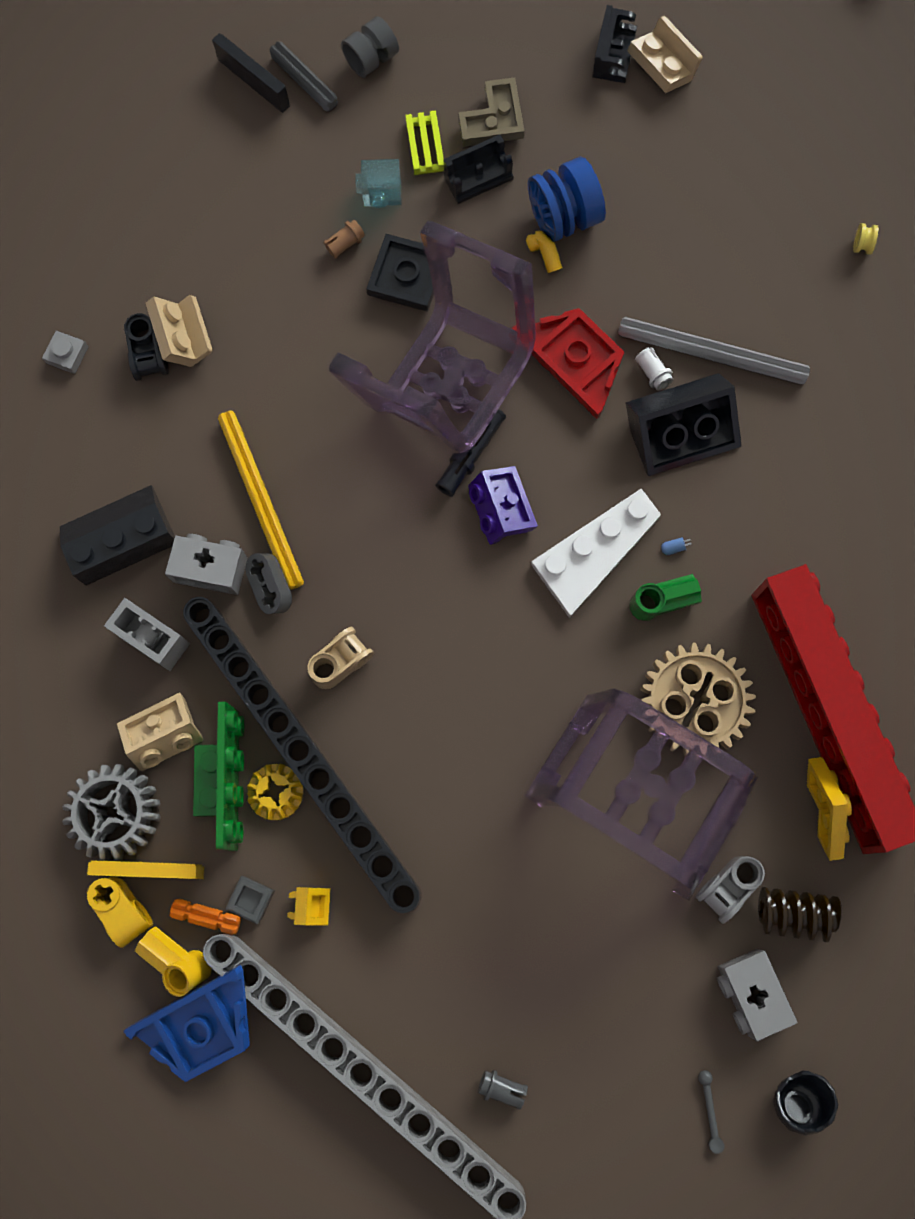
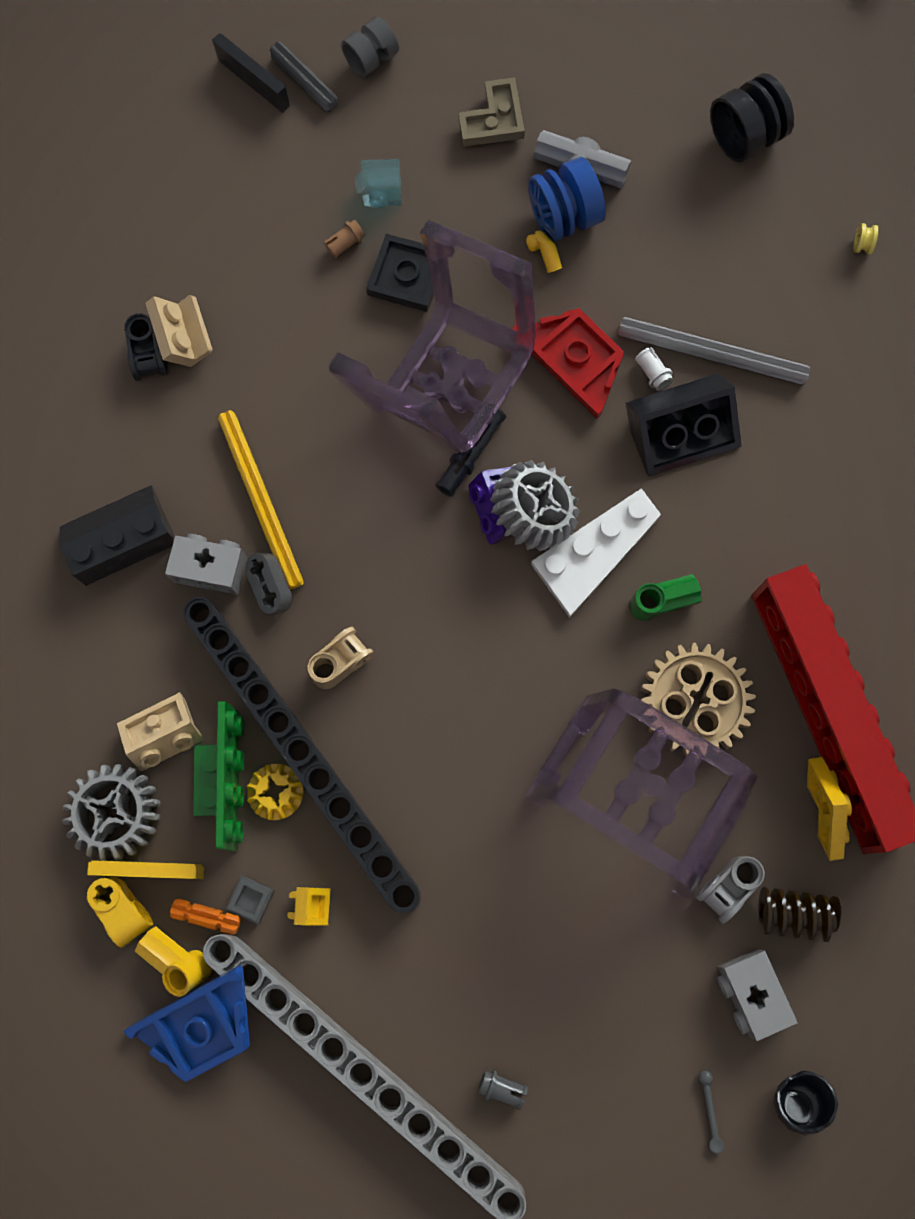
(65, 352): light grey plate -> none
(147, 634): light grey brick -> none
(422, 121): neon yellow tile -> none
(478, 169): black hinge -> none
(535, 505): none -> light grey gear
(559, 149): none -> light grey piece
(615, 37): black hinge -> none
(666, 55): tan bracket -> none
(674, 546): medium blue piece -> none
(752, 117): none -> black wheel

